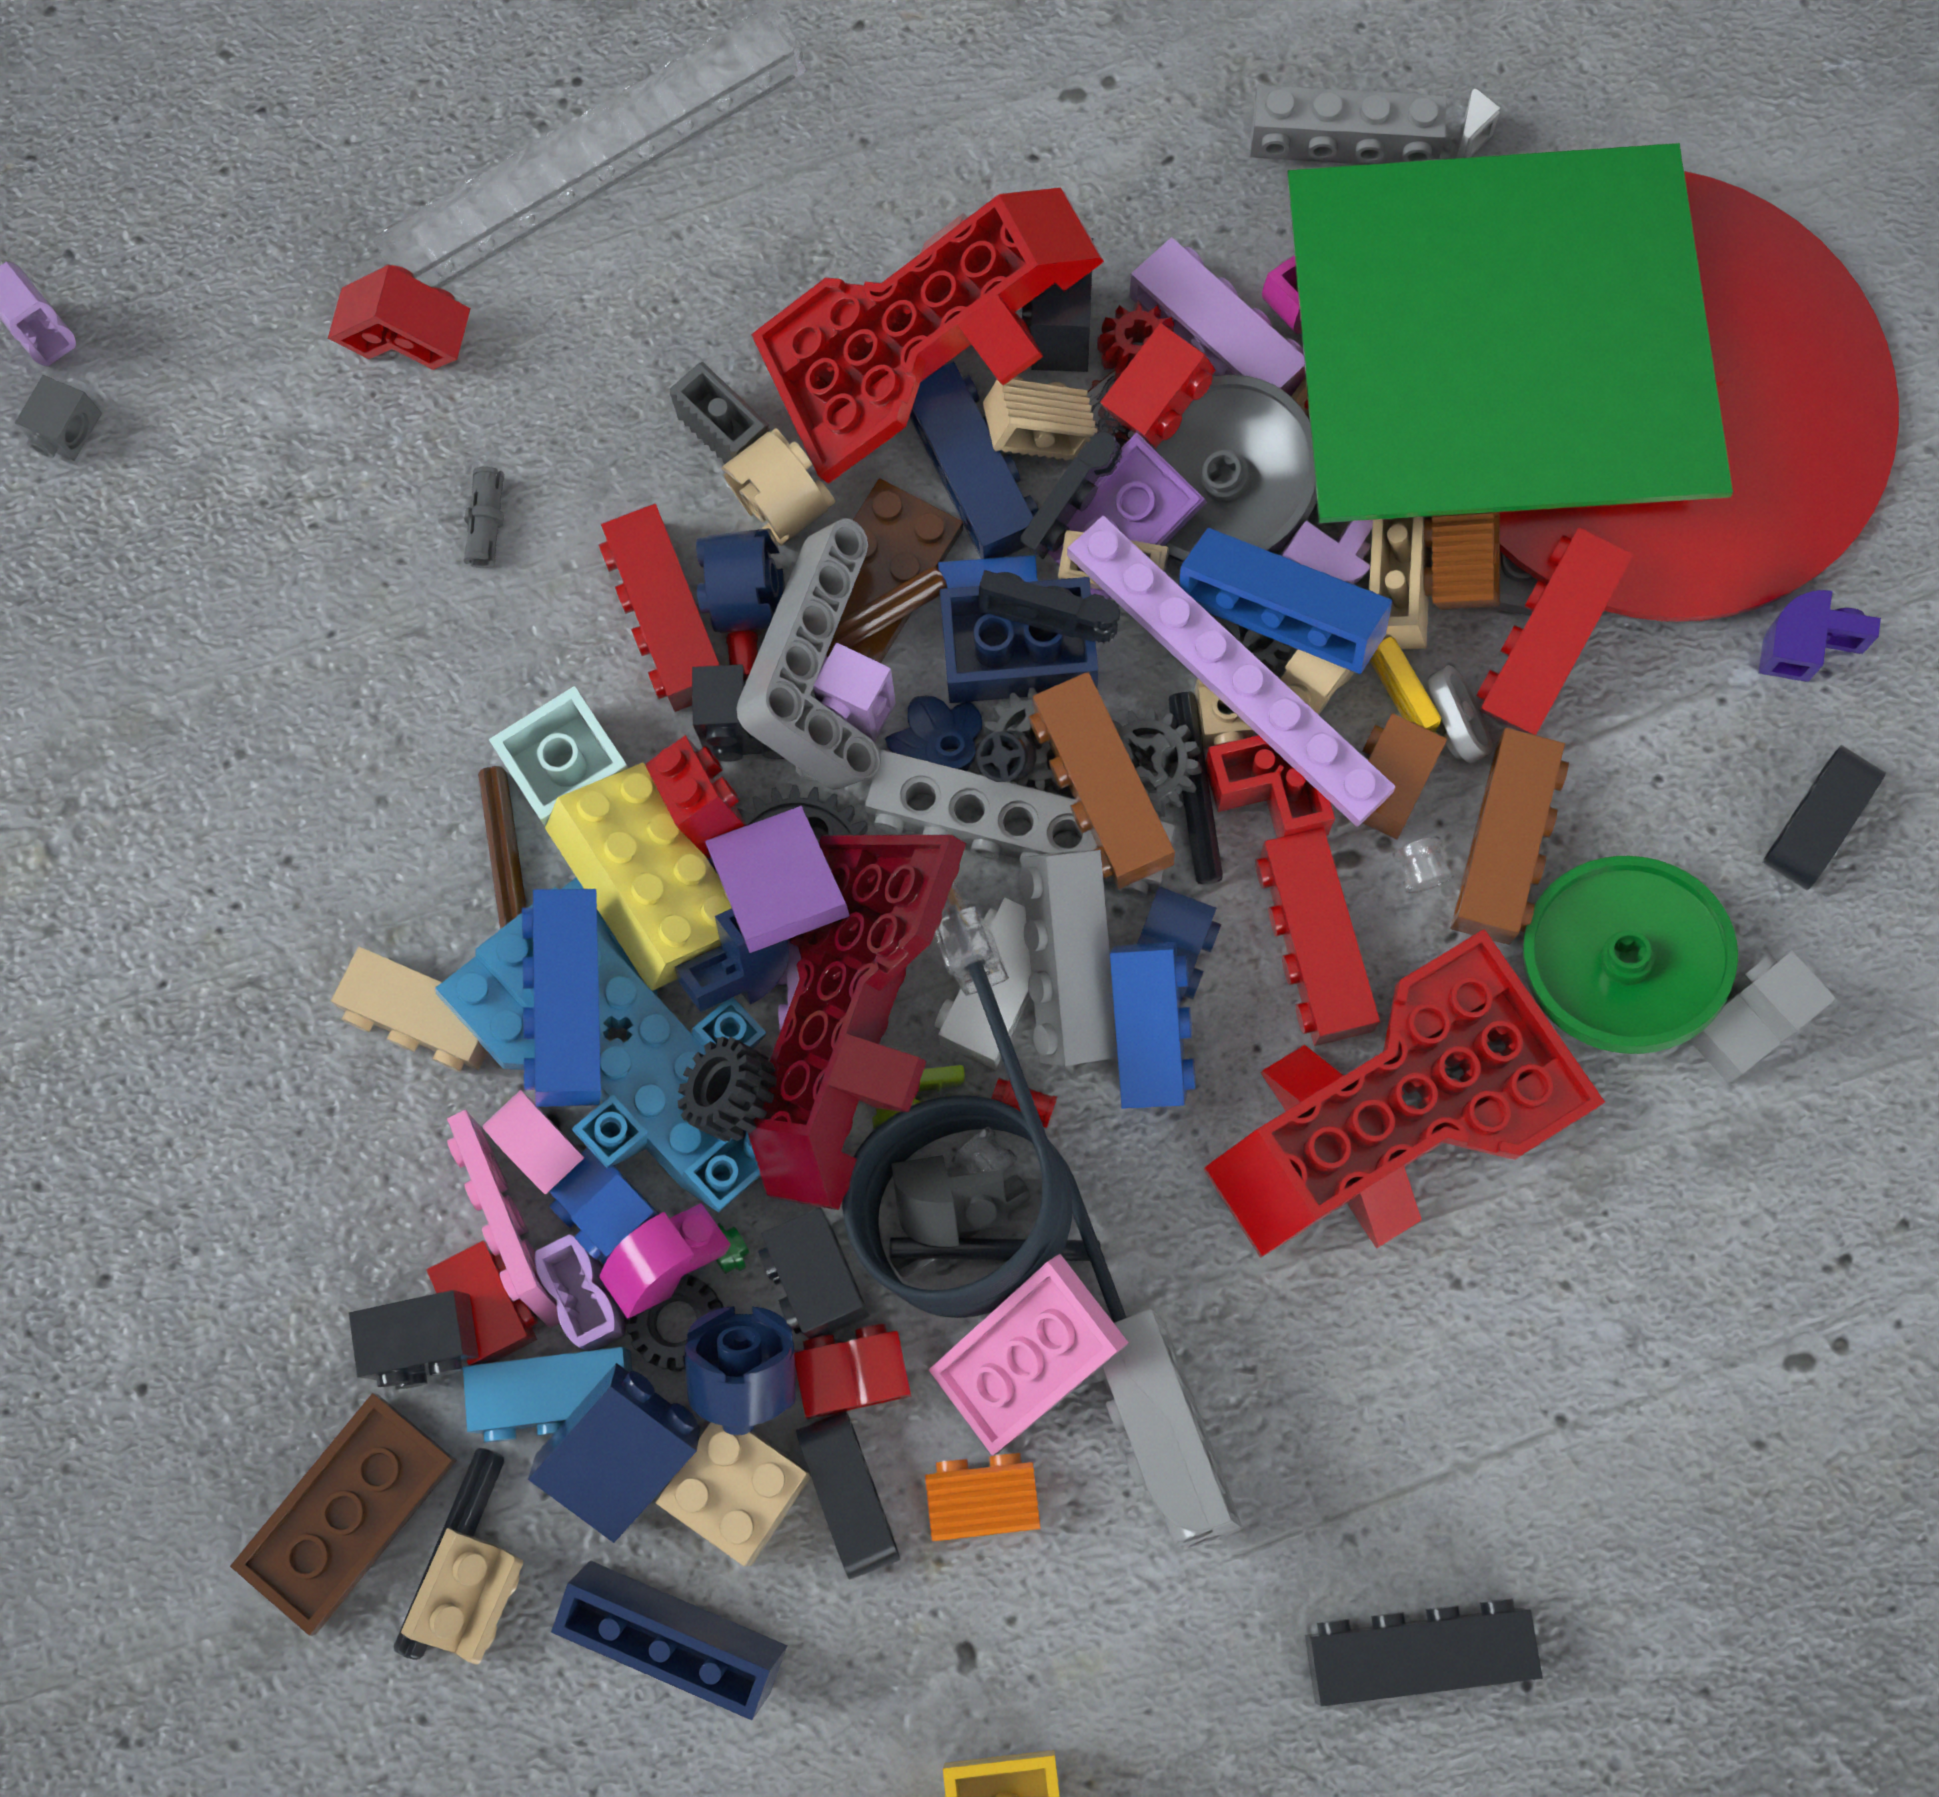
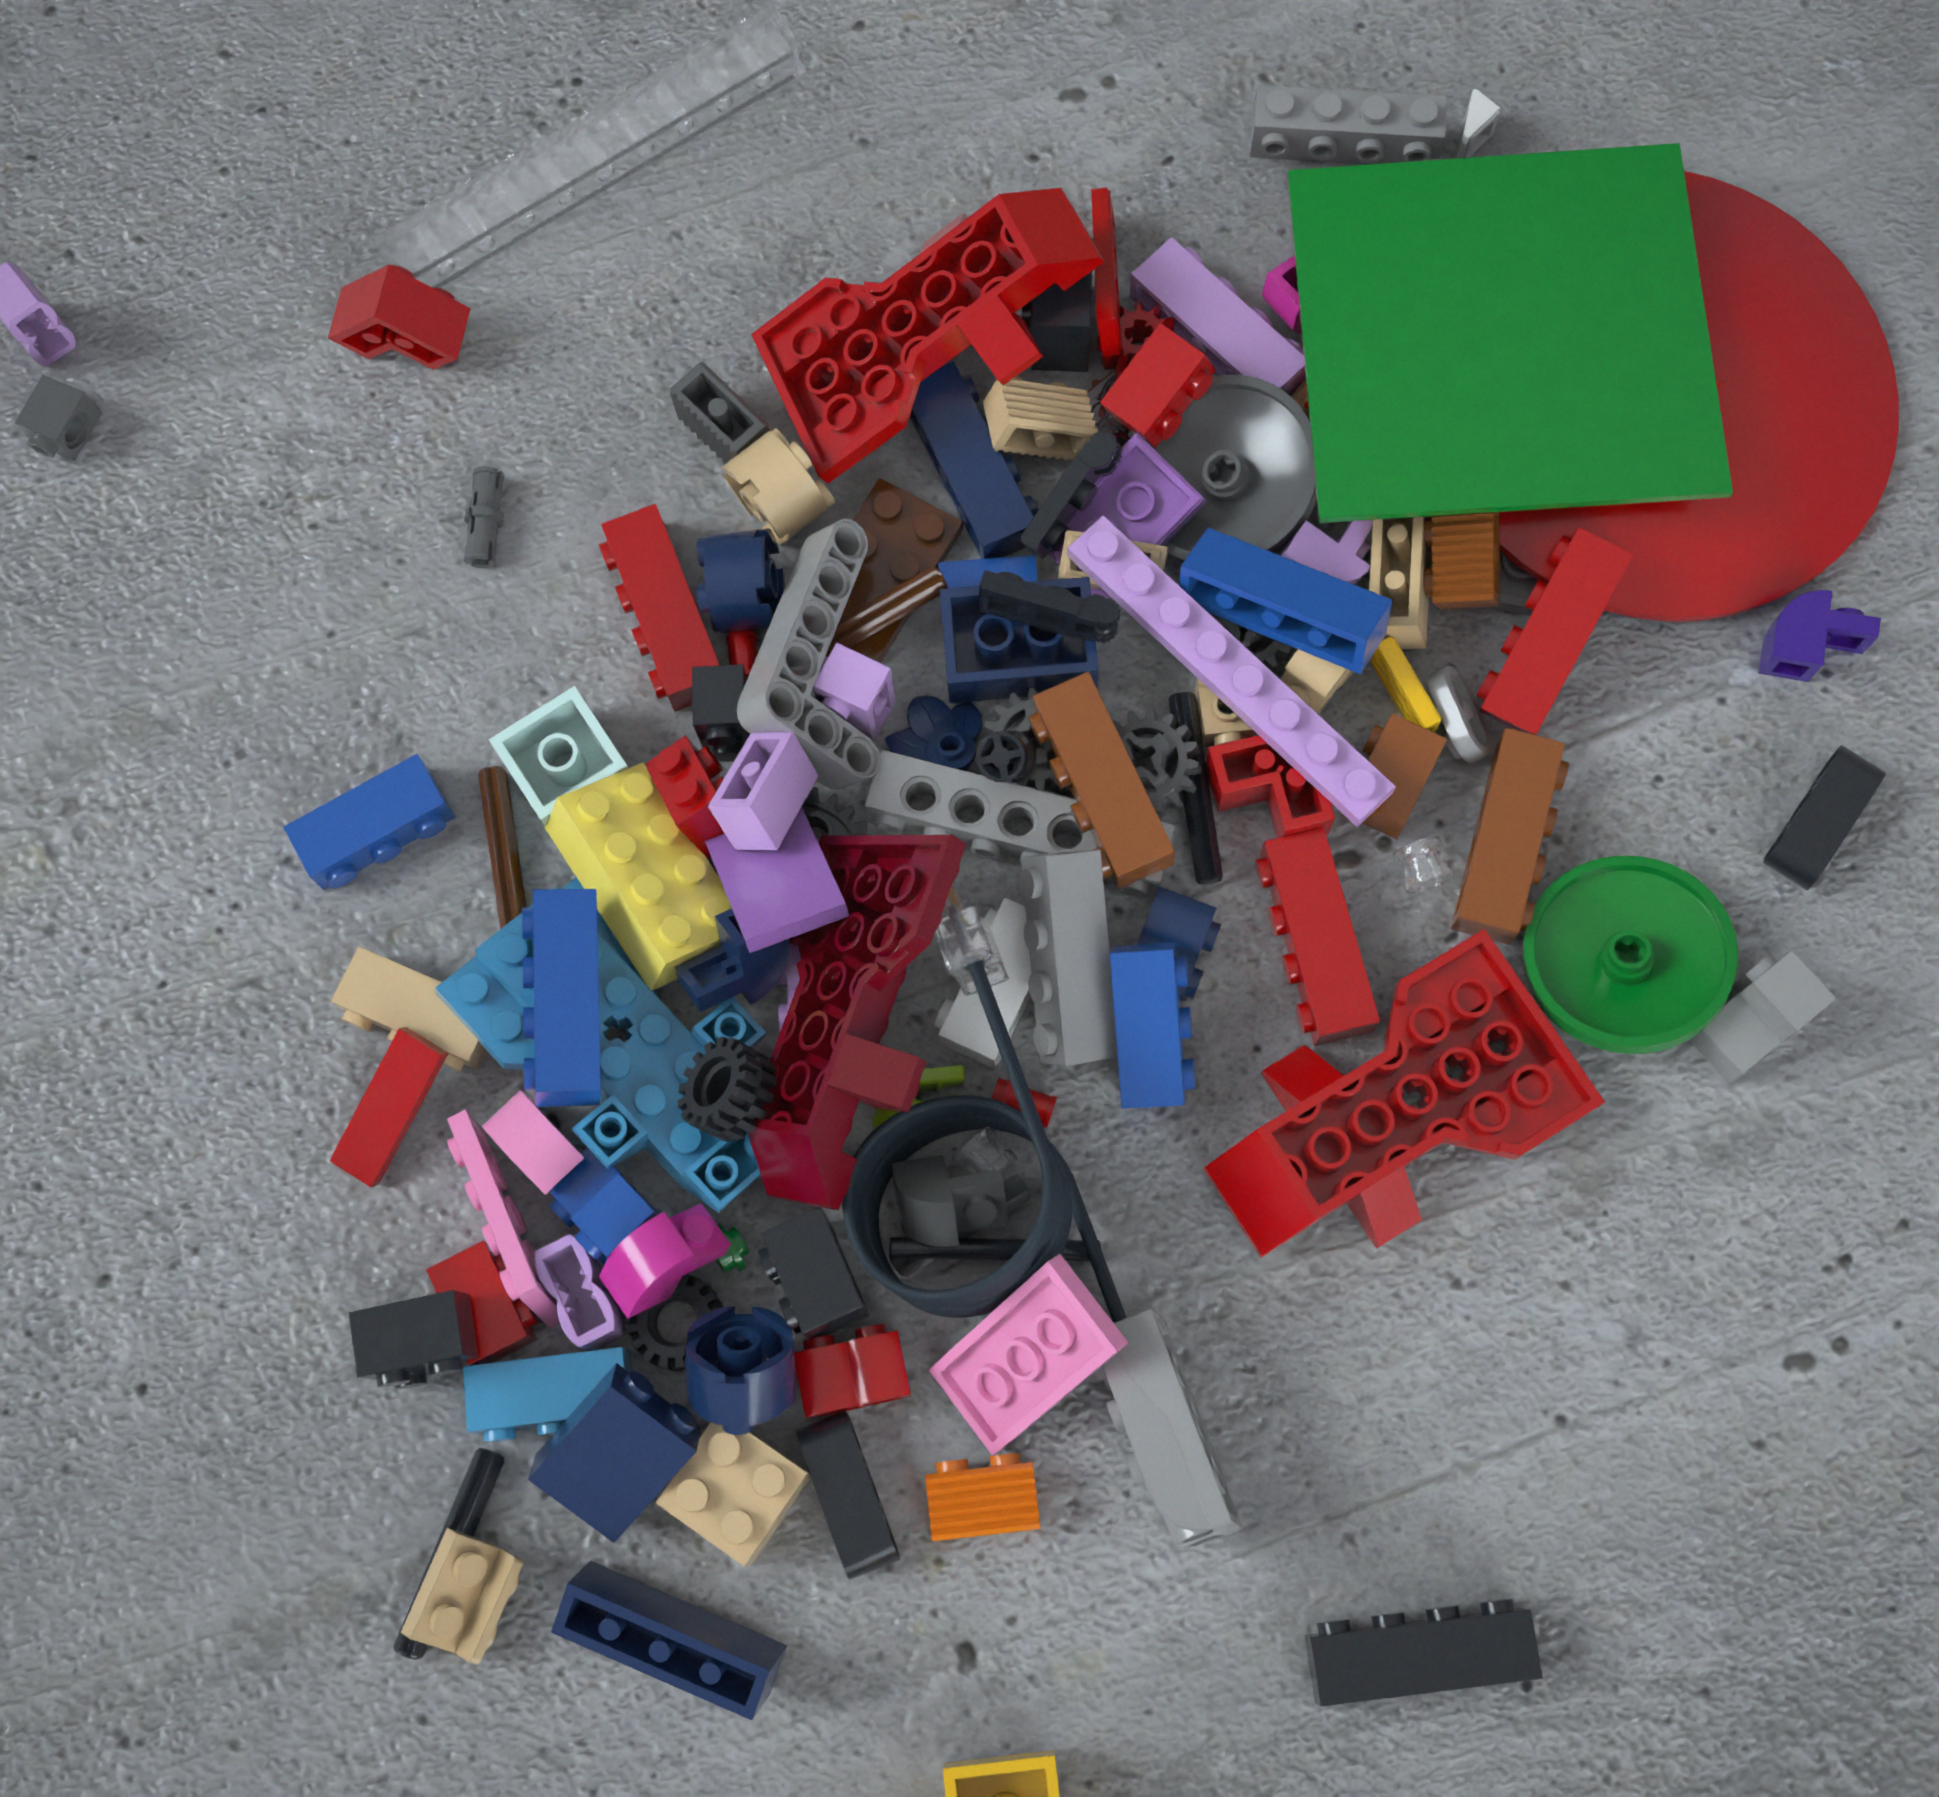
(343, 1514): reddish brown plate -> none
(370, 823): none -> blue brick
(388, 1106): none -> red tile
(763, 791): none -> lavender brick
(1107, 273): none -> red tile

